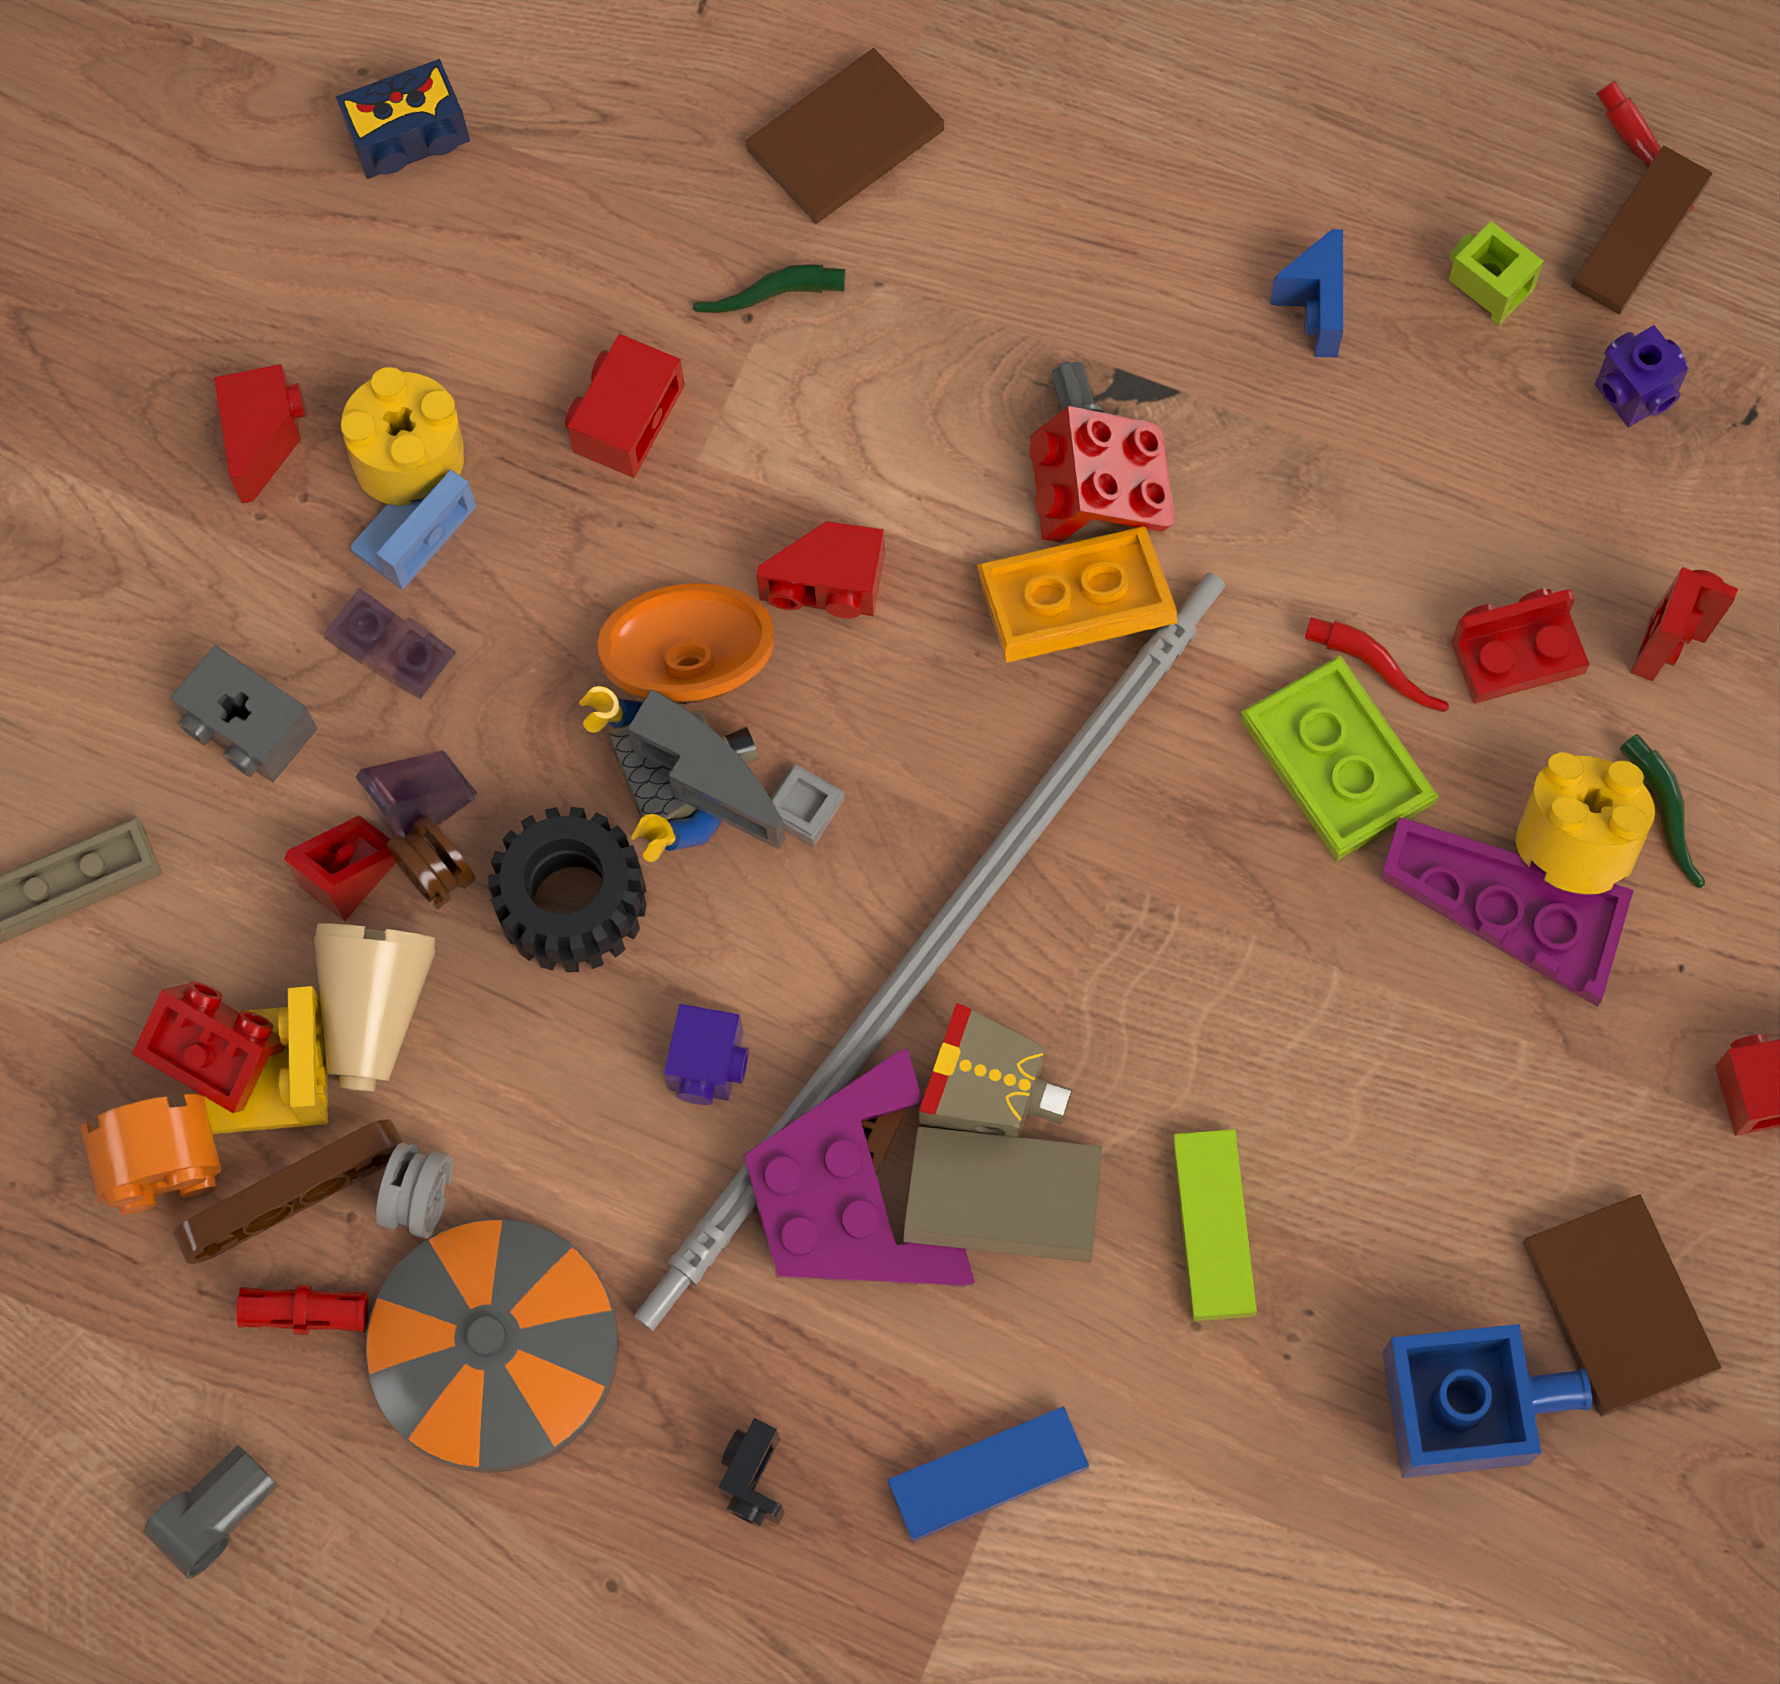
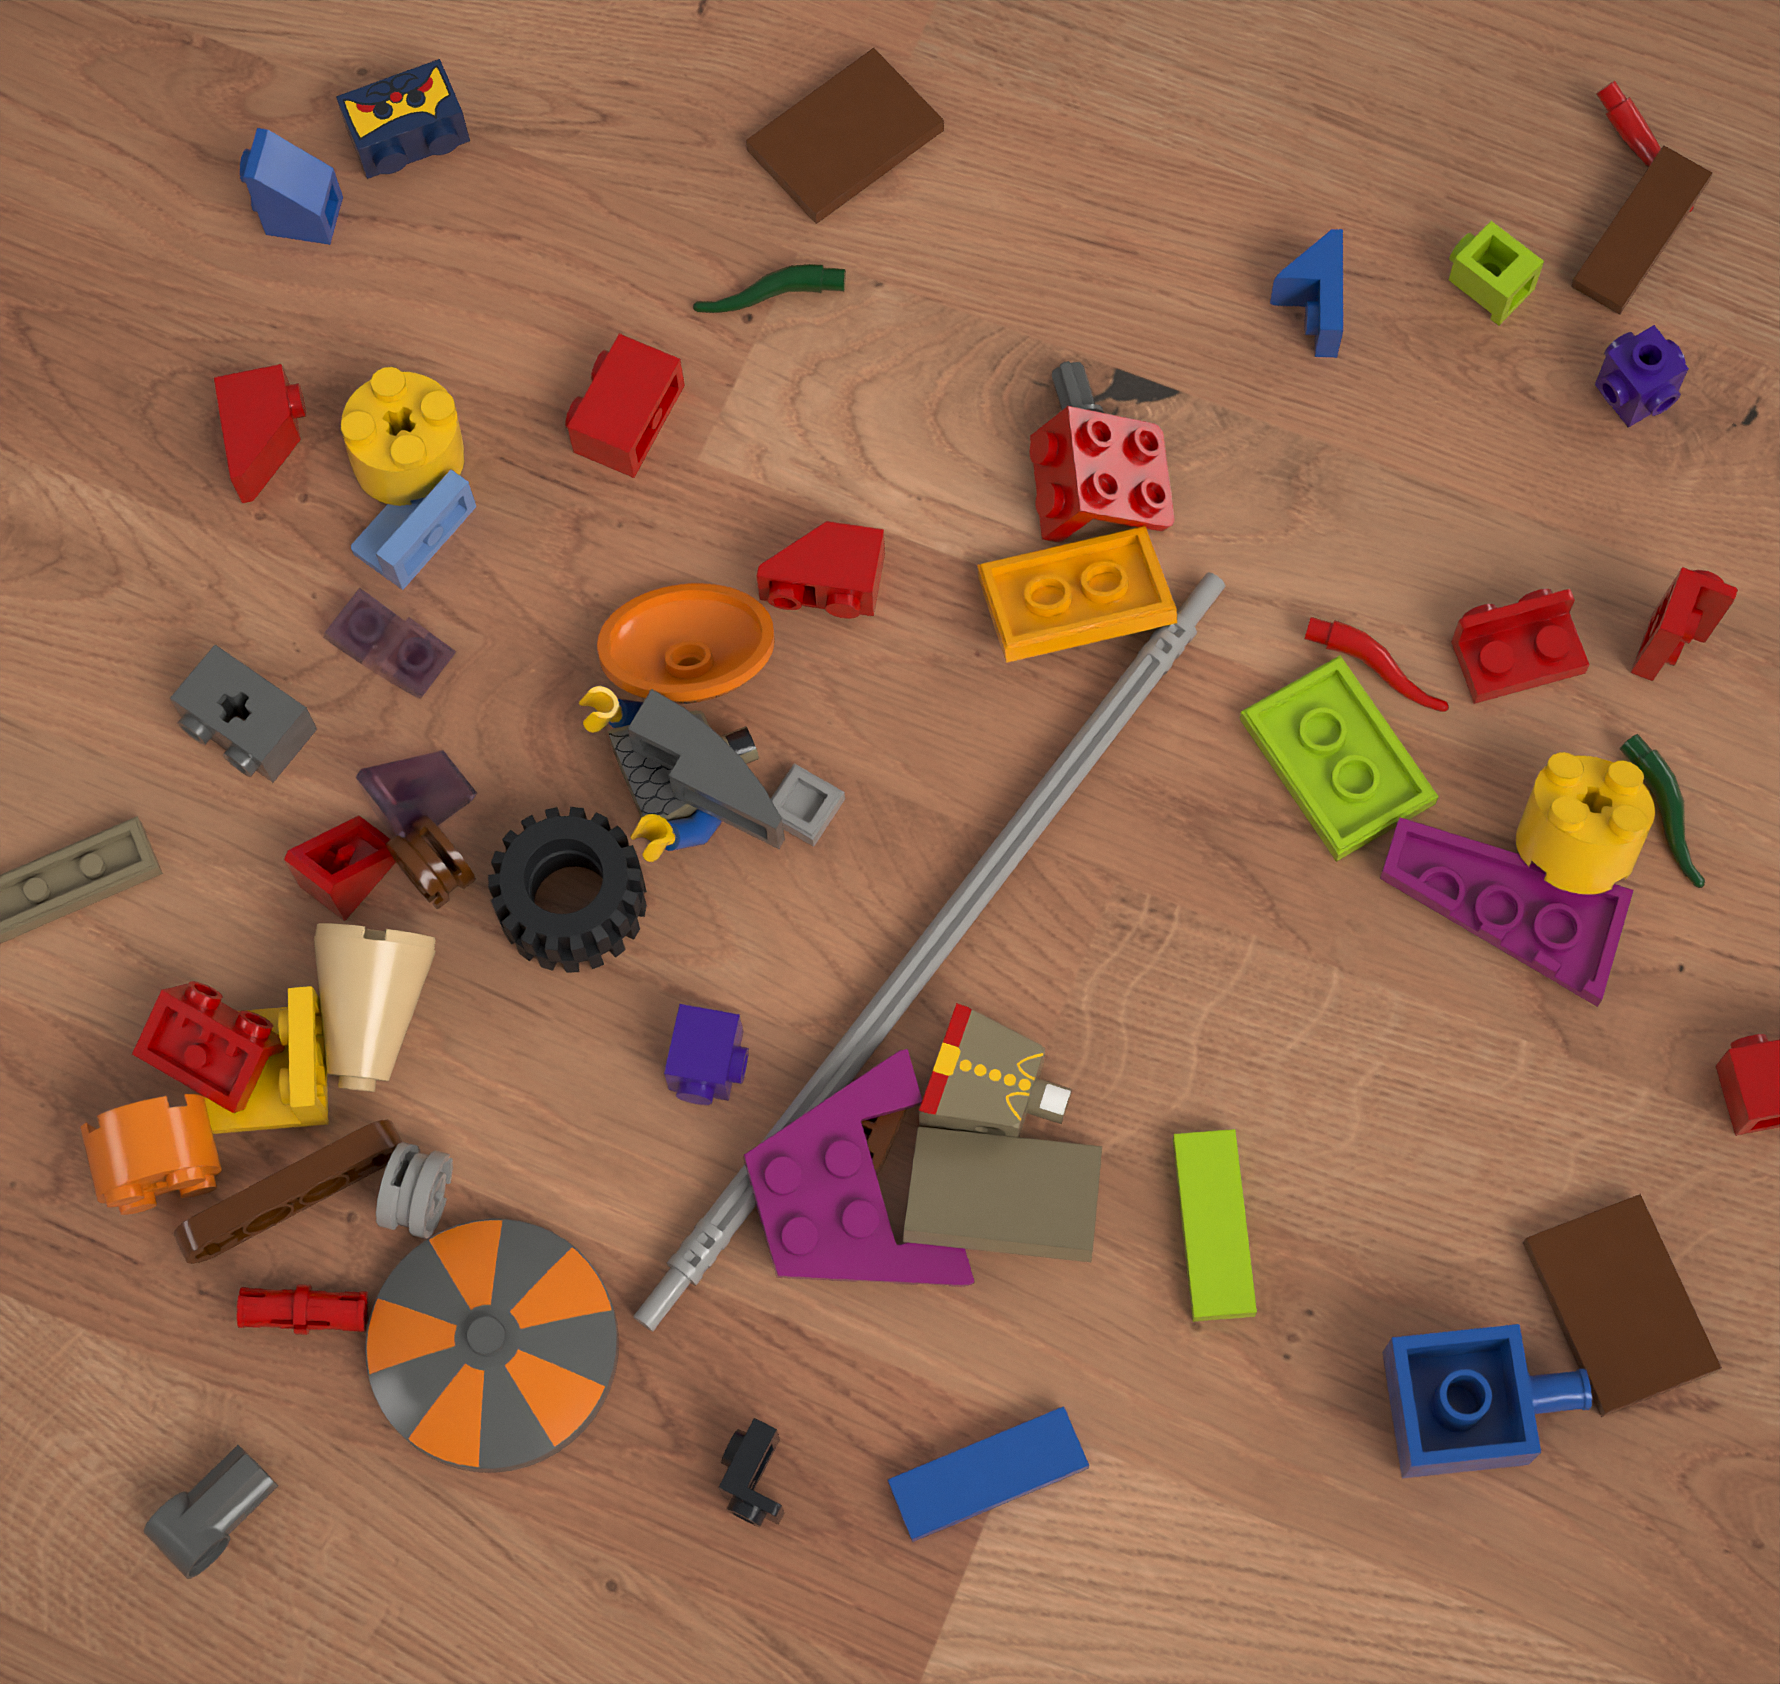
(290, 189): none -> blue slope

